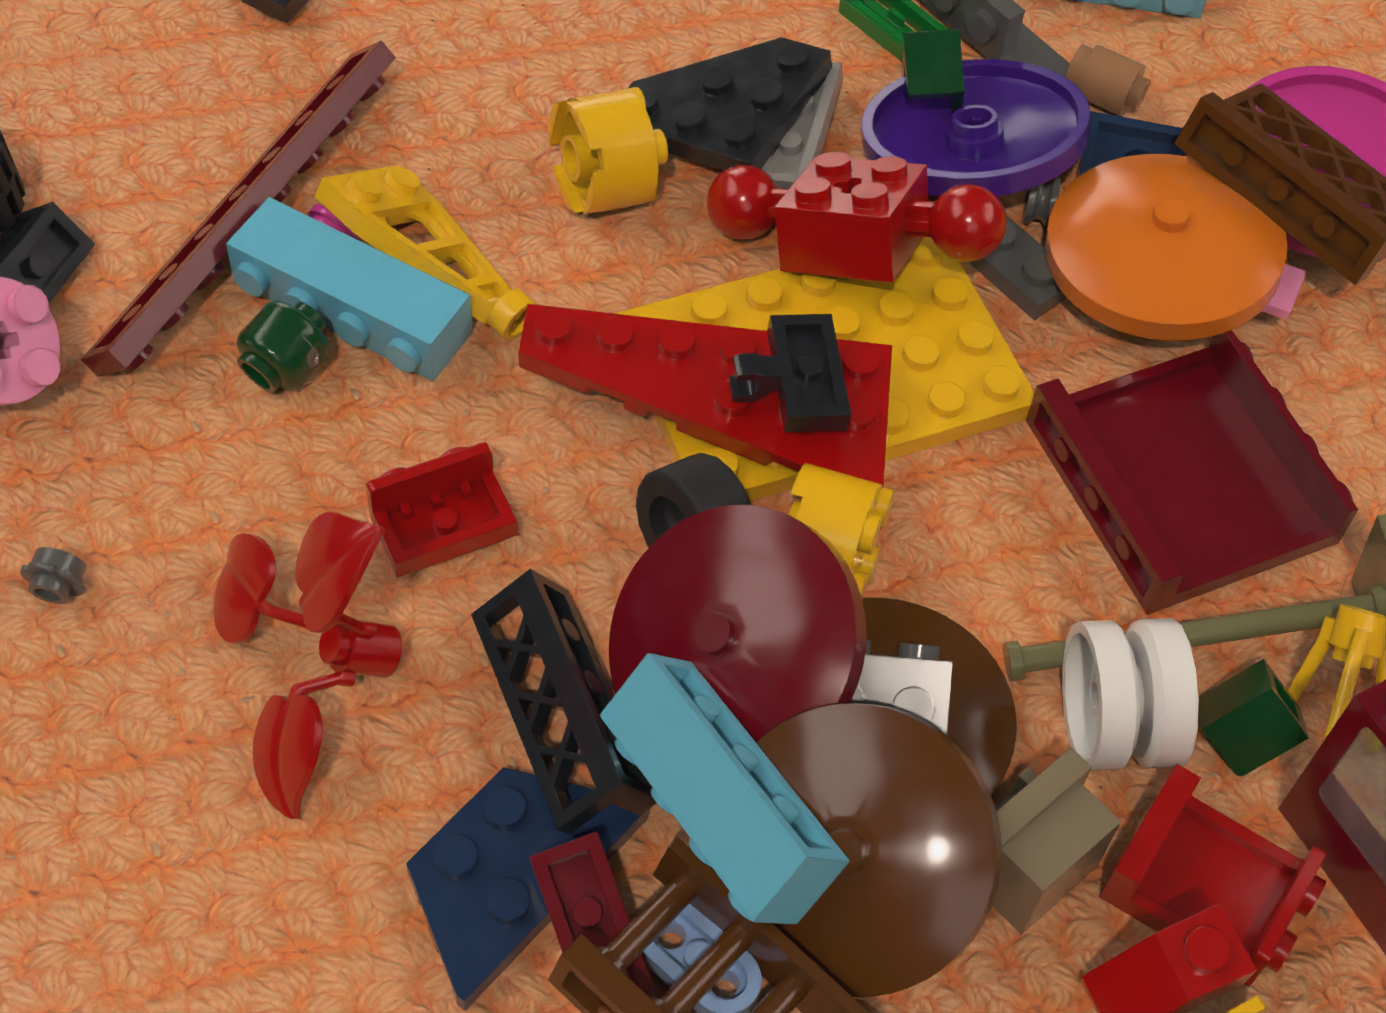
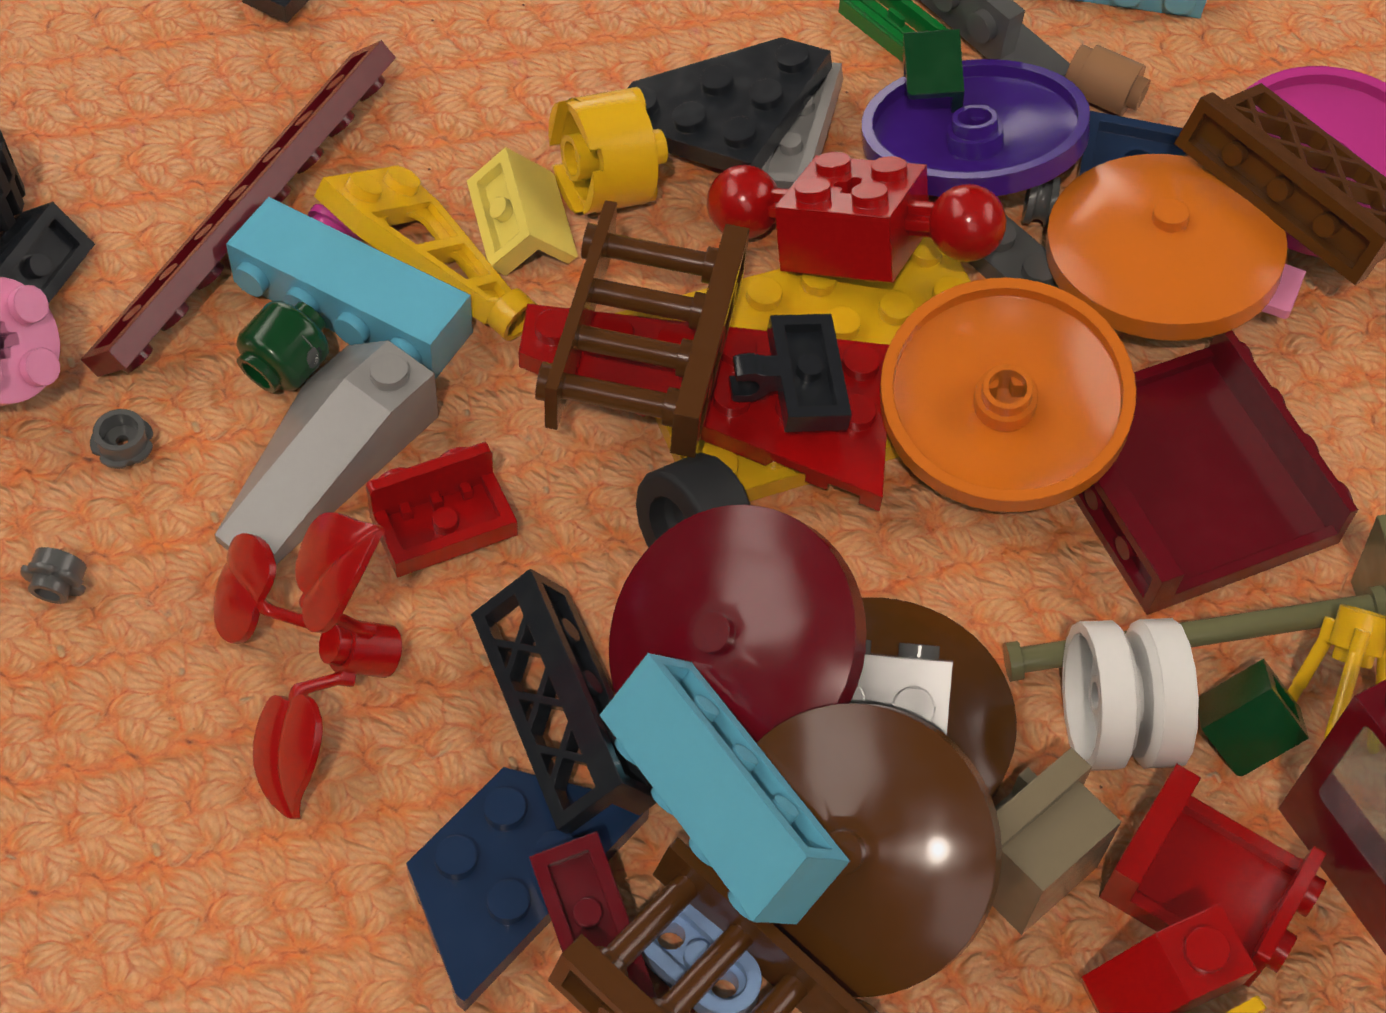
(117, 427): none -> dark grey plate
(332, 442): none -> light grey wedge
(519, 212): none -> light yellow panel
(693, 359): none -> reddish brown fence
(845, 513): yellow brick -> none
(1007, 394): none -> orange dish

